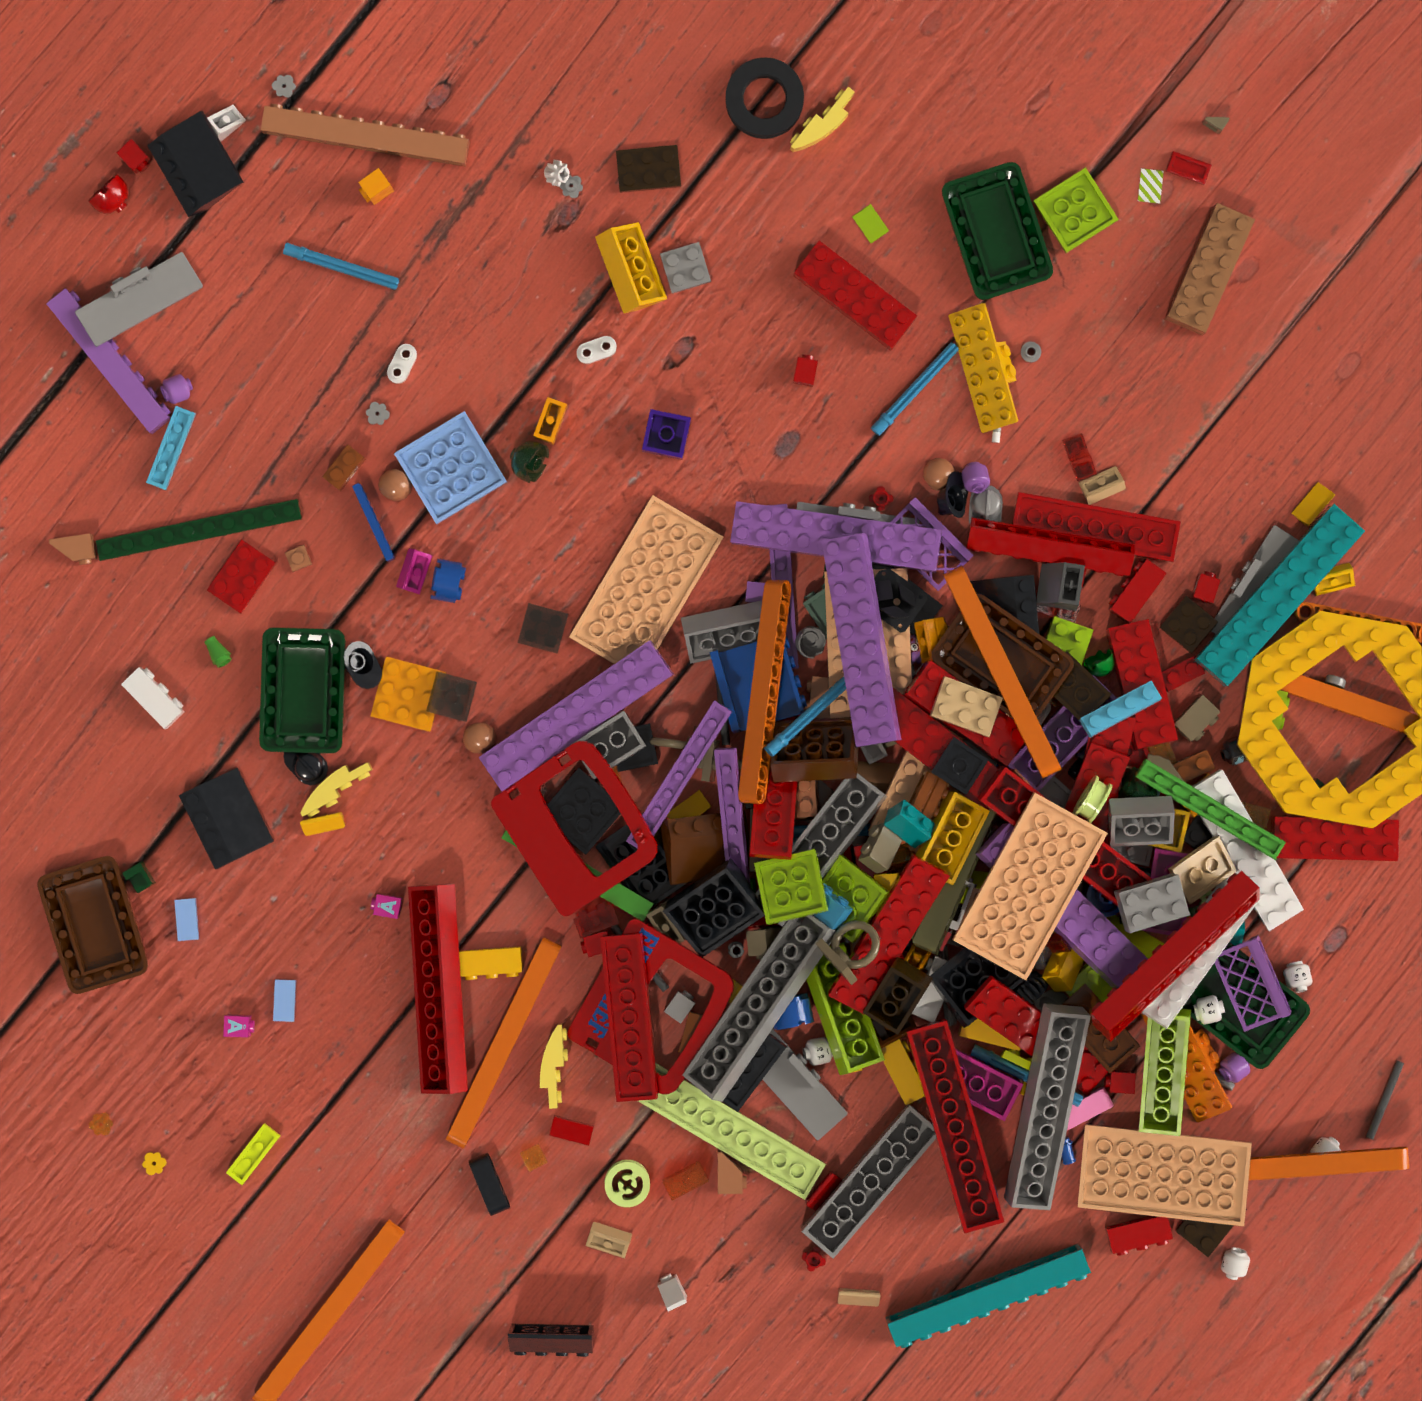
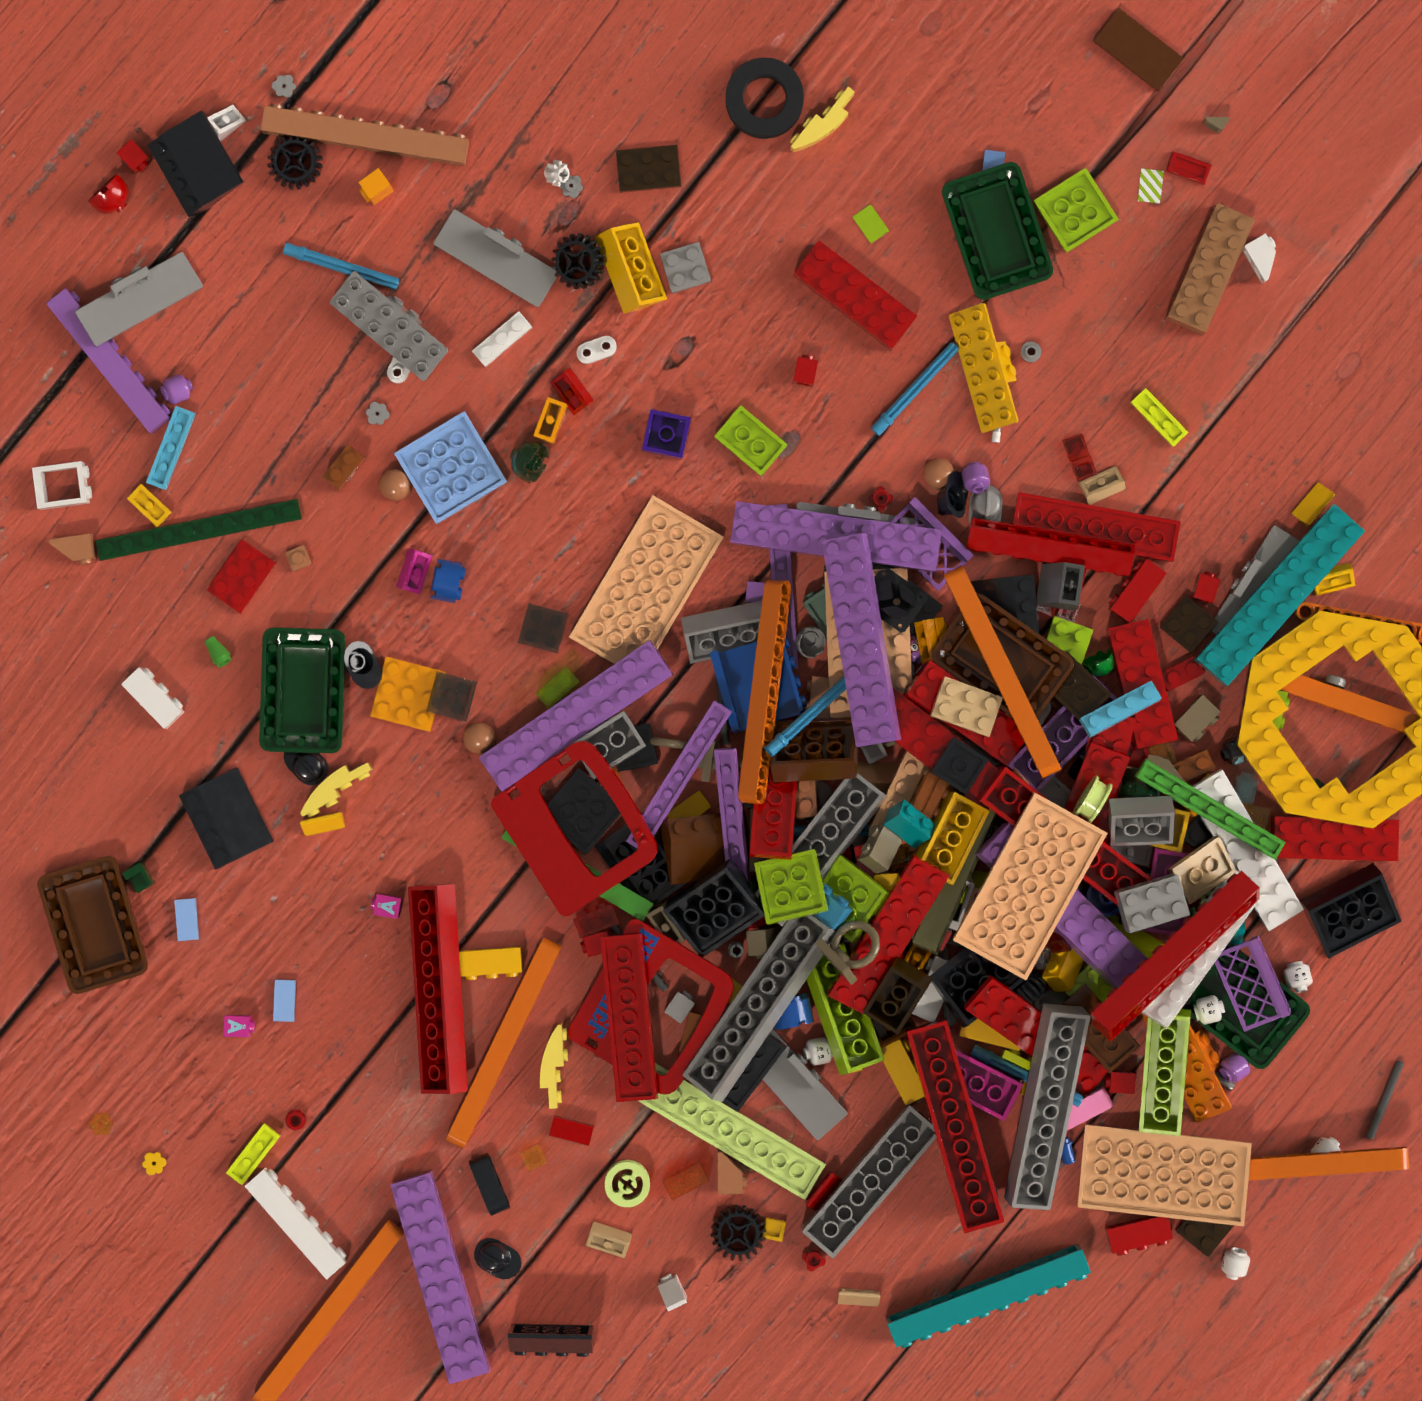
(41, 490): none -> white window
(149, 505): none -> yellow plate
(295, 1126): none -> red plate
(296, 1223): none -> white brick
(301, 154): none -> black gear
(373, 521): blue tile -> none
(389, 325): none -> light grey bracket
(440, 1277): none -> medium lavender brick
(496, 257): none -> light grey bracket
(497, 1258): none -> black piece
(502, 339): none -> white plate
(557, 687): none -> clear neon green brick
(572, 391): none -> red slope
(591, 270): none -> black gear
(745, 1226): none -> black gear
(750, 440): none -> lime plate
(774, 1229): none -> yellow tile
(992, 159): none -> medium blue tile
(1138, 49): none -> reddish brown tile
(1159, 417): none -> neon yellow plate
(1246, 787): none -> clear light blue brick
(1261, 256): none -> white slope
(1351, 910): none -> black slope

